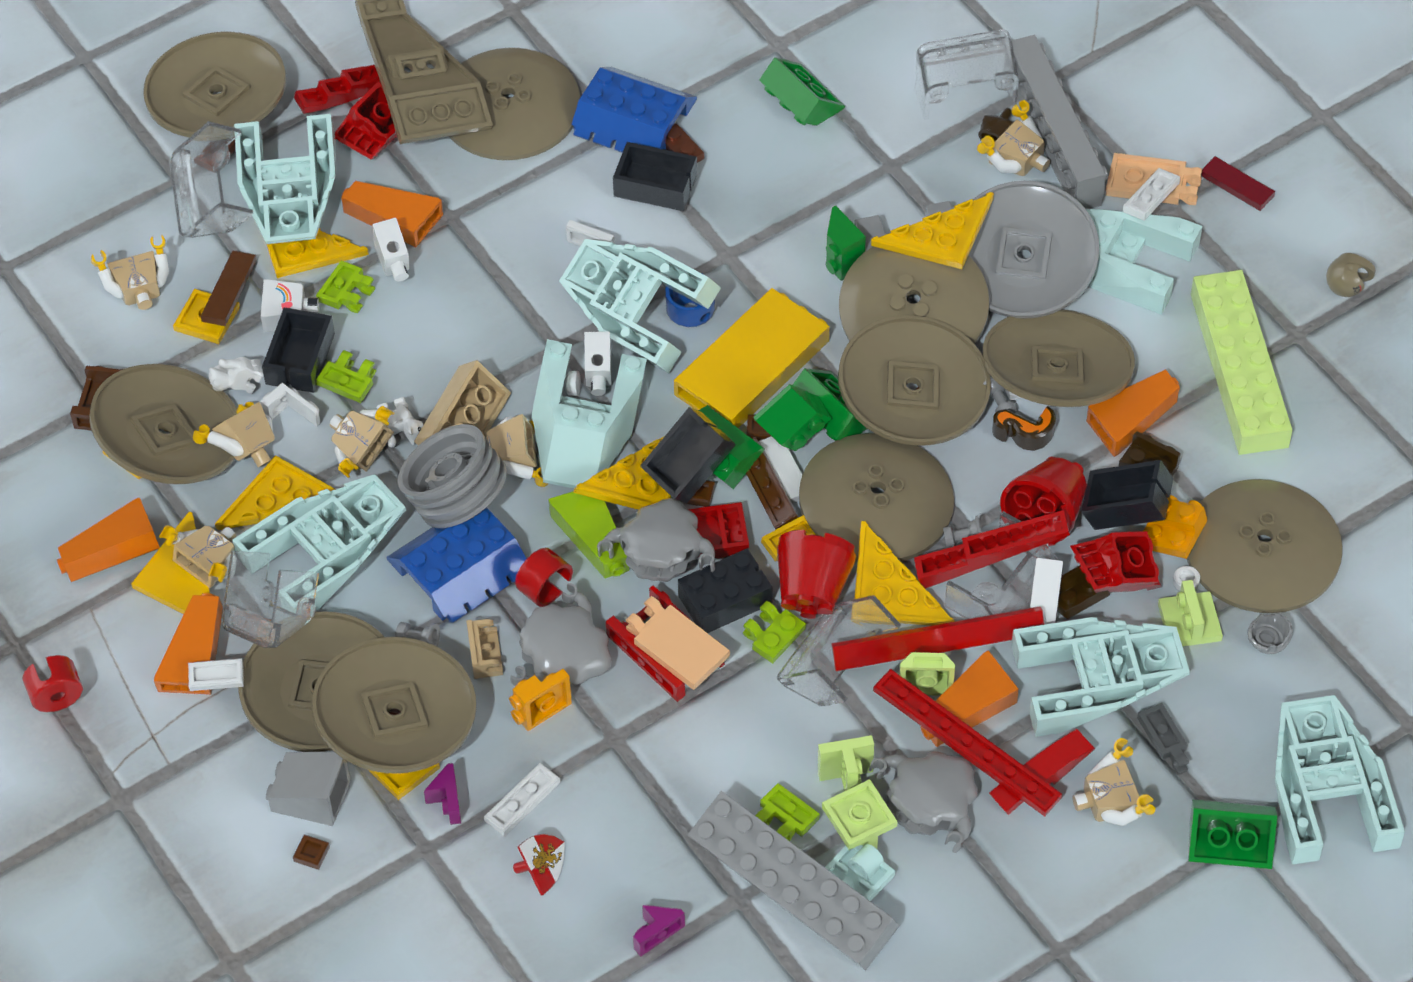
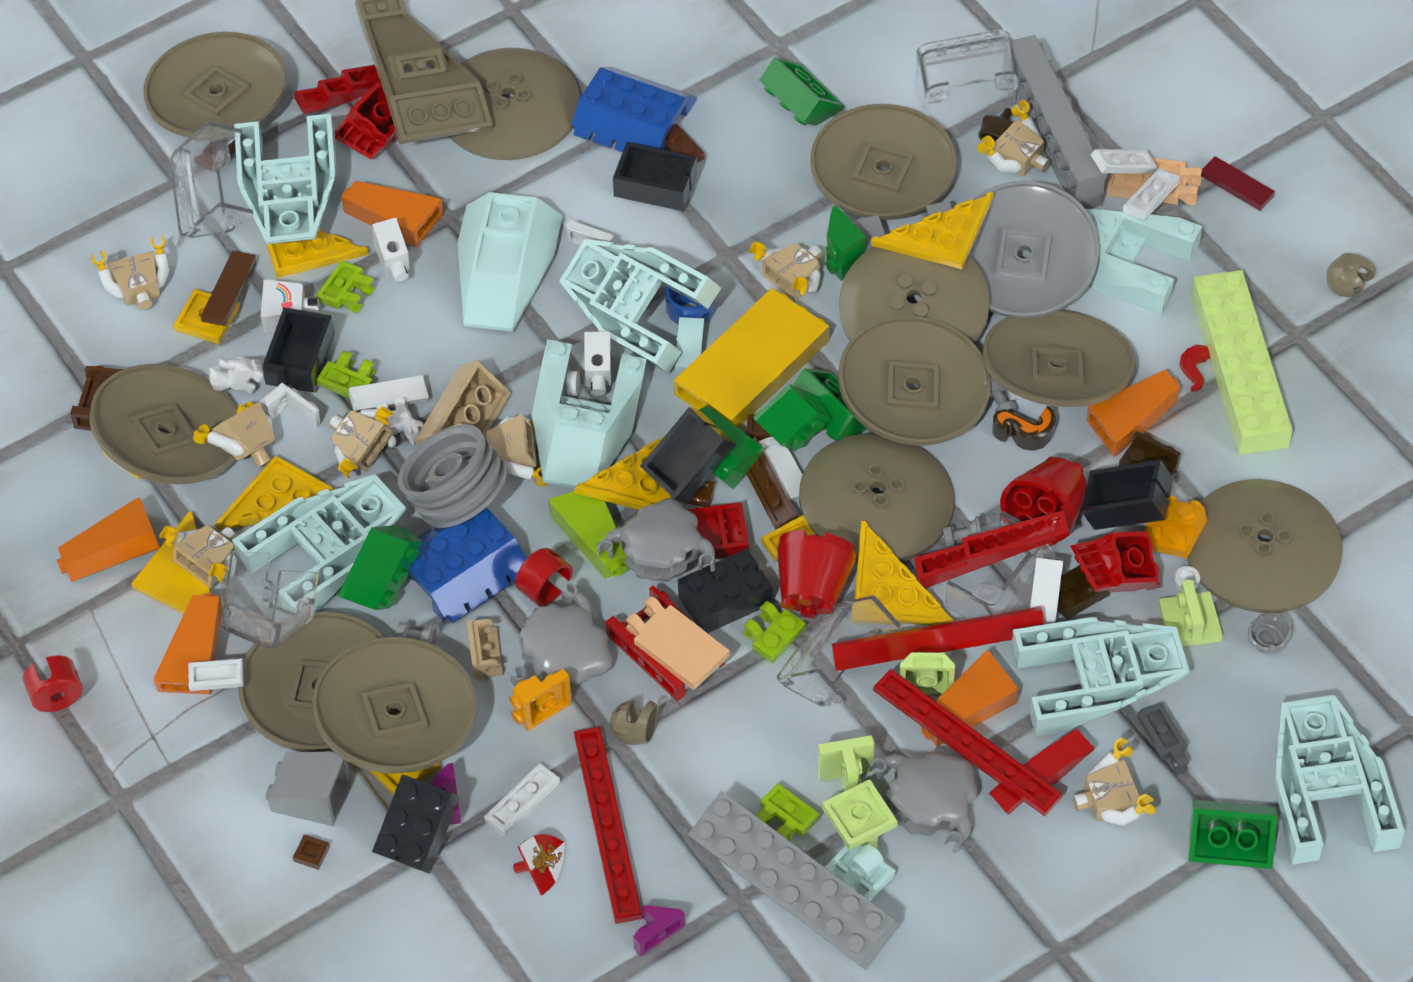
(374, 394): none -> white tile
(381, 567): none -> green slope
(416, 824): none -> black piece
(503, 257): none -> light aqua wedge
(607, 825): none -> red tile
(633, 725): none -> dark tan helmet
(689, 341): none -> light aqua slope
(790, 268): none -> tan torso
(879, 135): none -> dark tan dish
(1123, 161): none -> white tile
(1189, 360): none -> red piece

